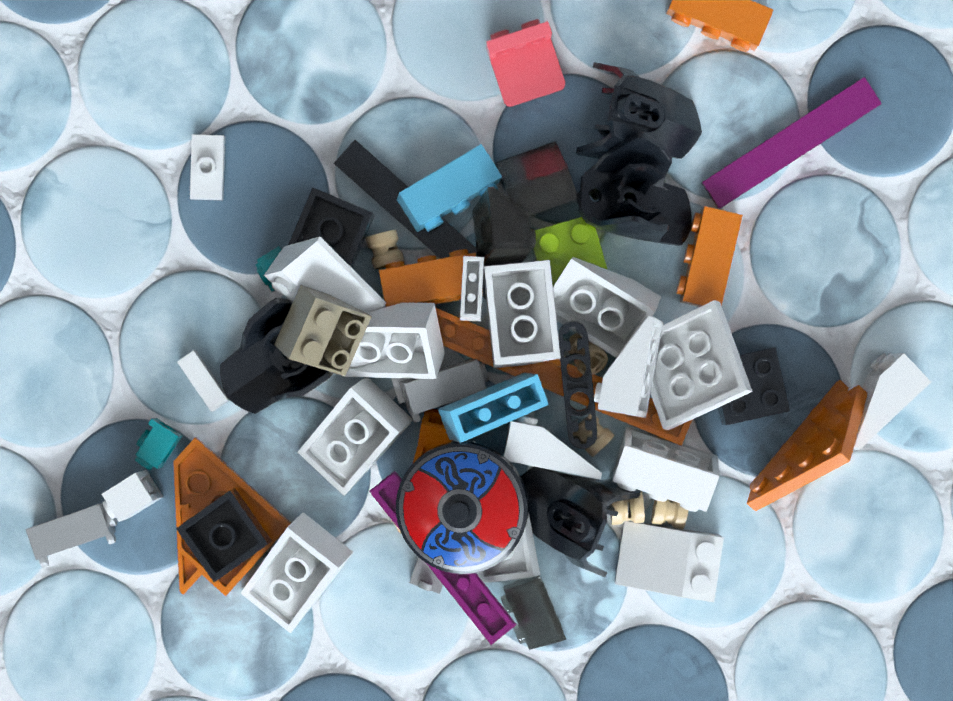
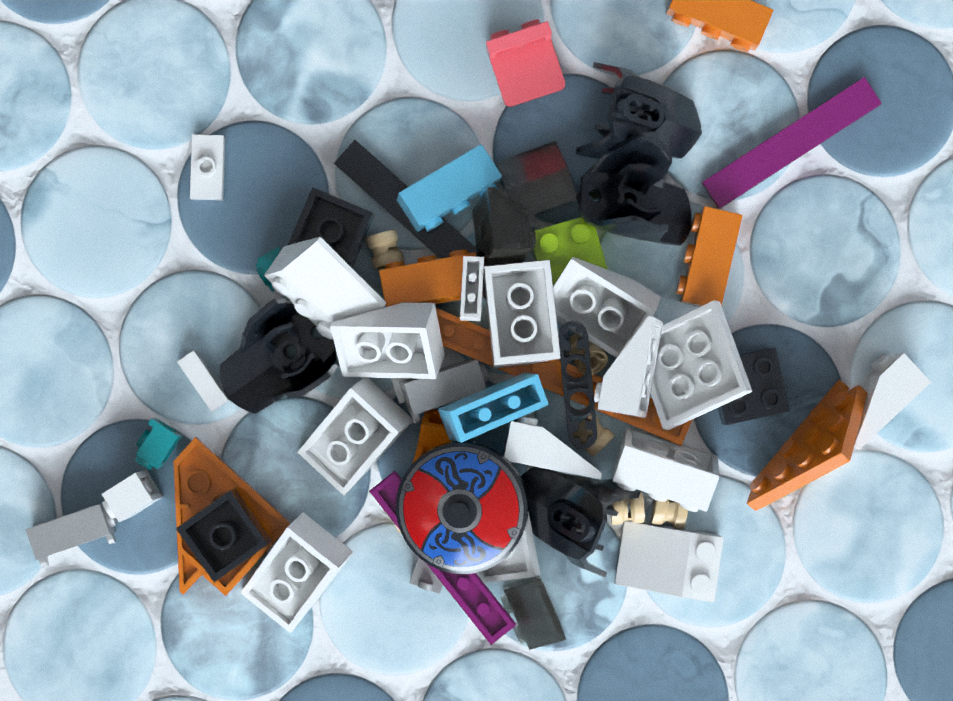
(322, 331): dark tan slope -> none

